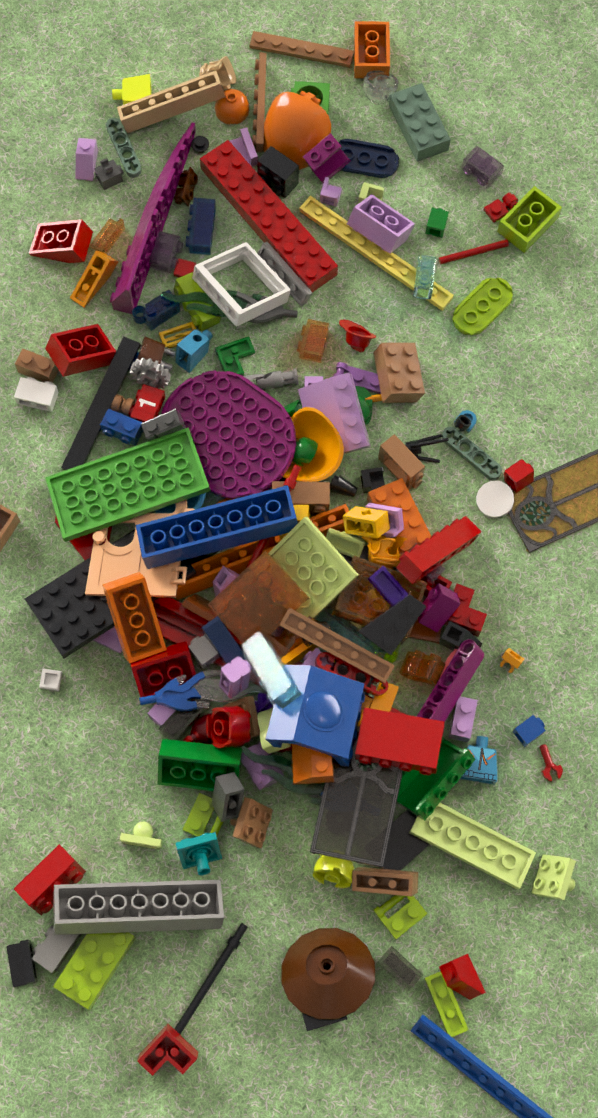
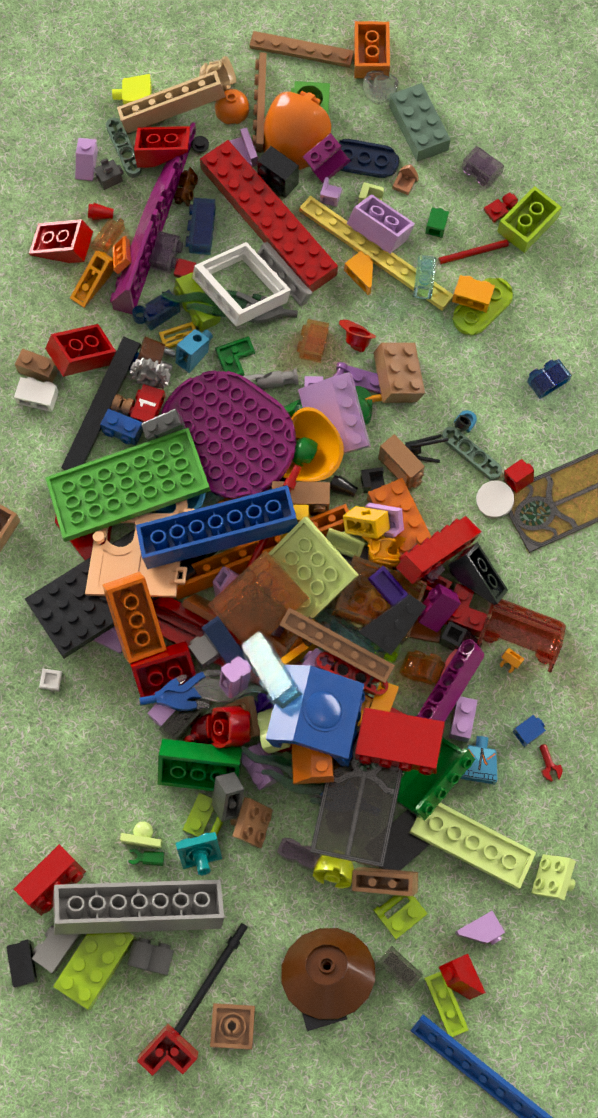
(99, 212): none -> red cone
(121, 254): none -> orange tile
(148, 858): none -> green bar
(150, 957): none -> dark grey brick
(160, 144): none -> red slope
(232, 1026): none -> medium nougat plate
(292, 851): none -> brick
(360, 270): none -> light orange slope
(406, 179): none -> nougat tile
(473, 293): none -> light orange brick
(476, 572): none -> black slope
(483, 929): none -> lavender slope
(525, 629): none -> clear red windscreen
(548, 378): none -> clear blue brick

